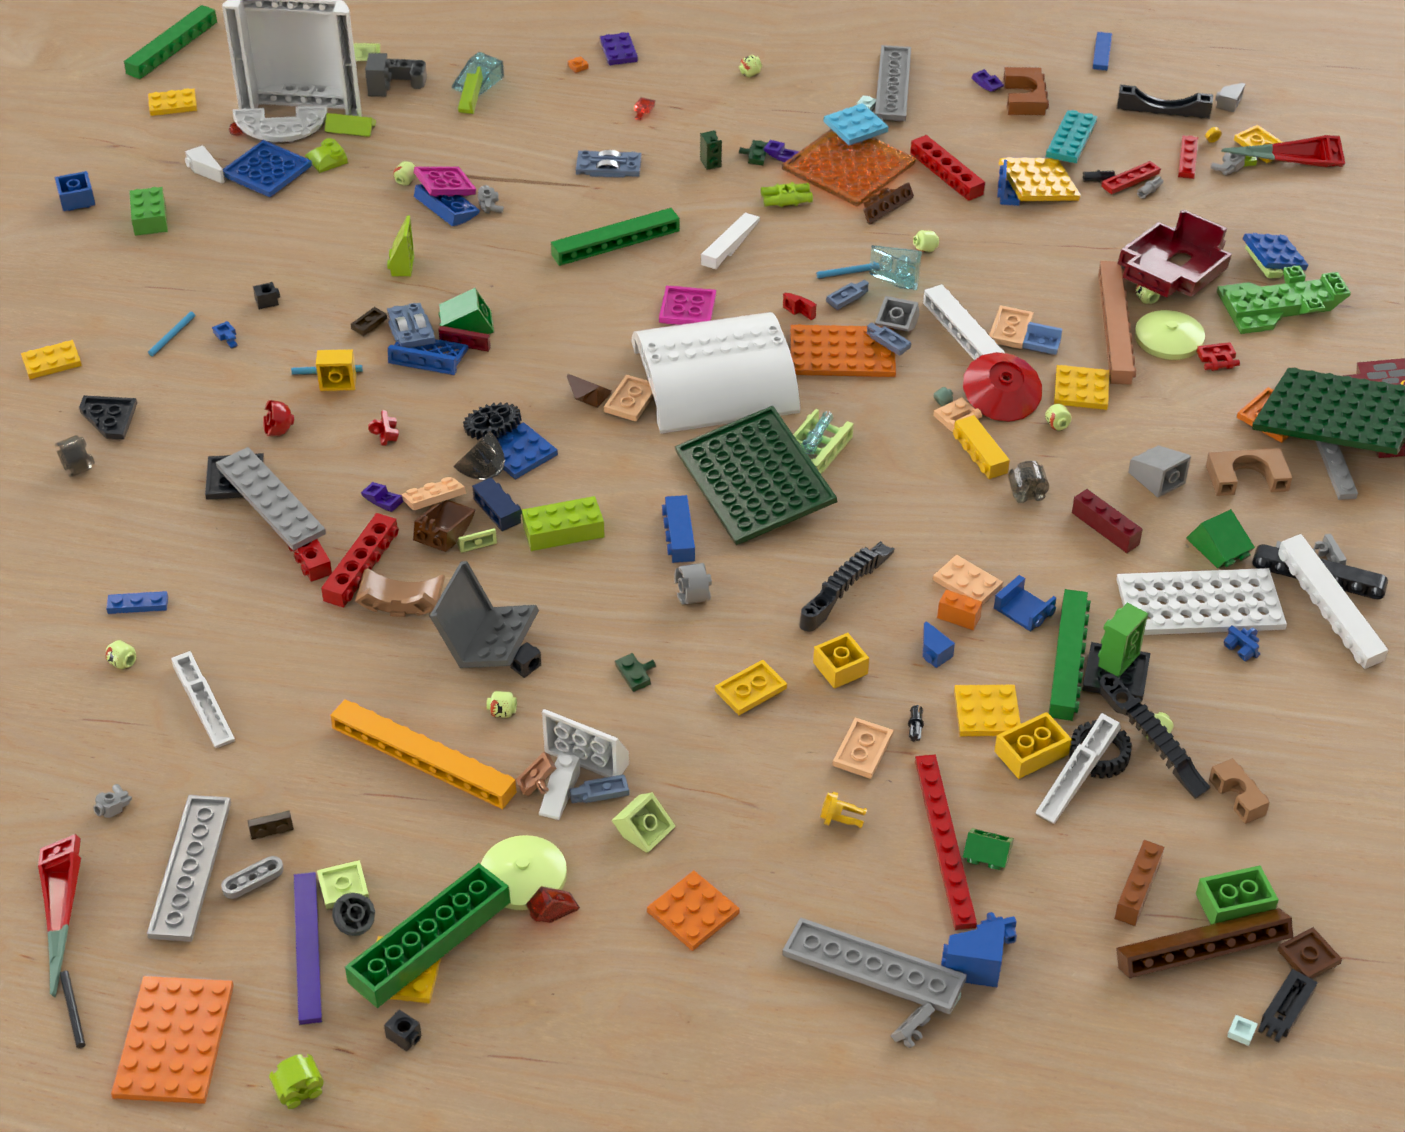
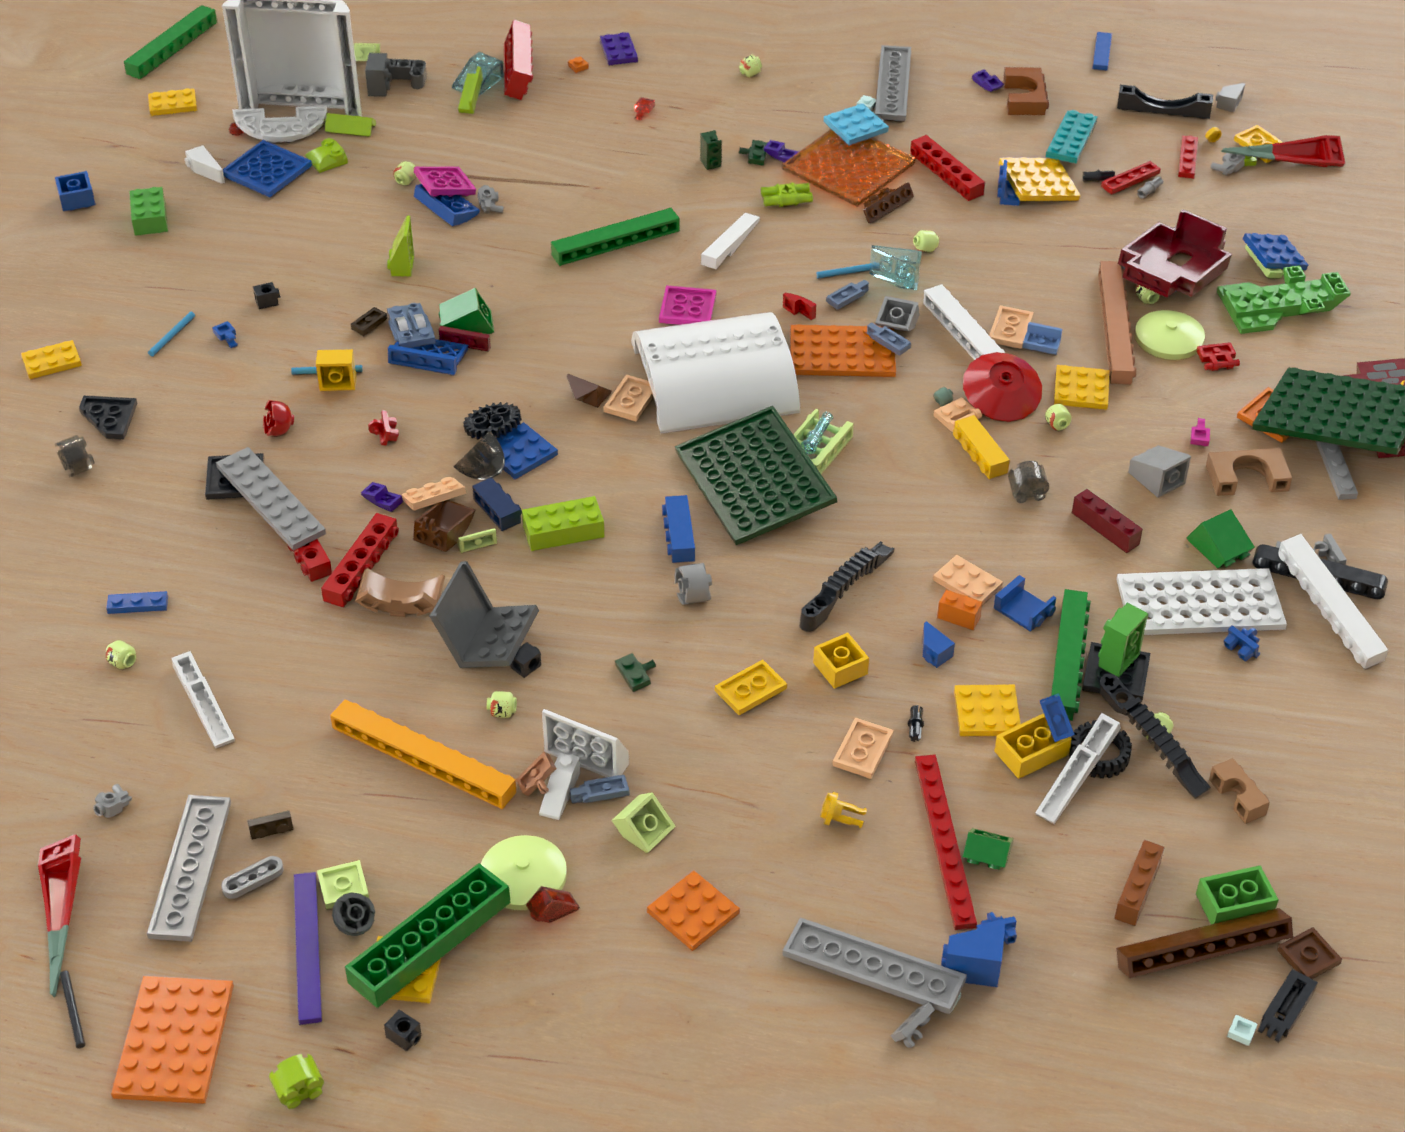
(517, 60): none -> brick
(608, 163): sand blue piece -> none
(1056, 717): none -> blue panel
(1200, 434): none -> dark pink plate

